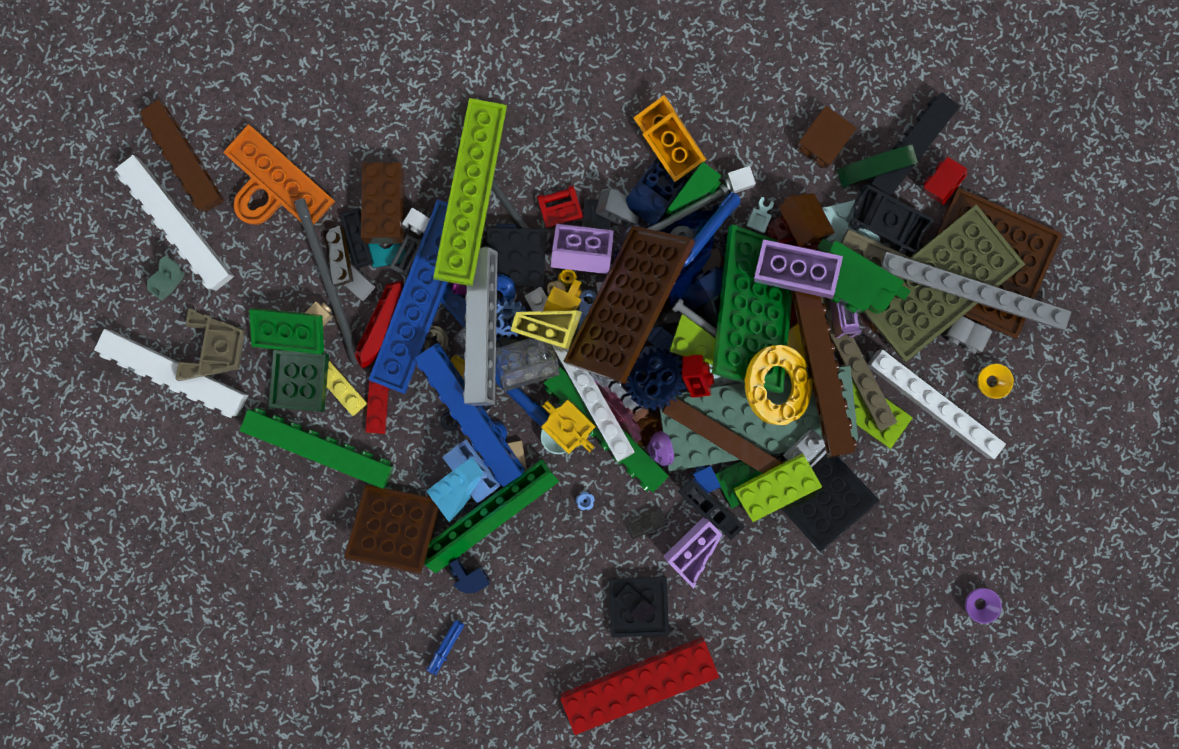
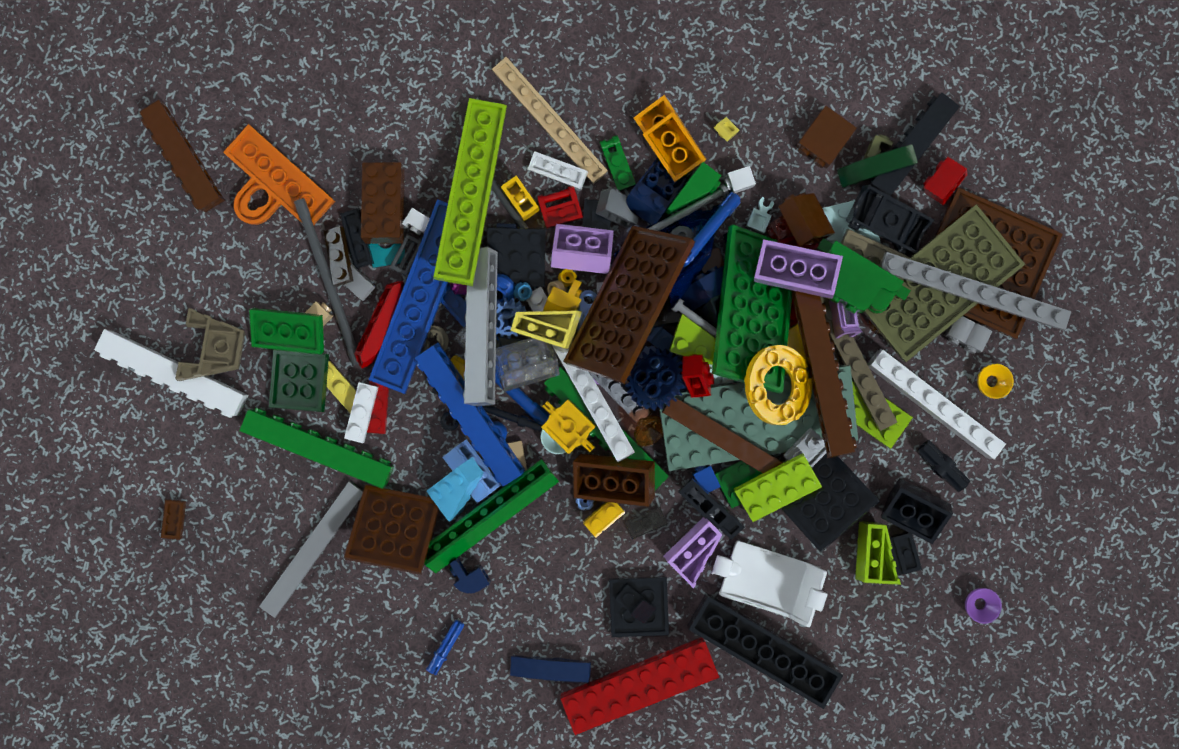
(165, 279): sand green brick -> none
(173, 519): none -> reddish brown plate
(174, 222): white brick -> none
(312, 549): none -> light grey tile
(361, 412): none -> white plate
(520, 198): none -> yellow brick
(522, 421): none -> black bar
(527, 291): none -> dark azure plate
(549, 120): none -> tan plate
(550, 669): none -> dark blue slope
(557, 170): none -> white plate
(603, 517): none -> yellow brick
(613, 481): none -> reddish brown brick
(617, 164): none -> green plate
(624, 417): clear pink plate -> none
(661, 449): medium lavender piece -> none
(726, 129): none -> light yellow plate
(764, 650): none -> black brick
(772, 582): none -> white panel
(874, 149): none -> olive bracket
(874, 555): none -> lime wedge
(905, 554): none -> black plate
(916, 511): none -> black slope
(943, 466): none -> black piece

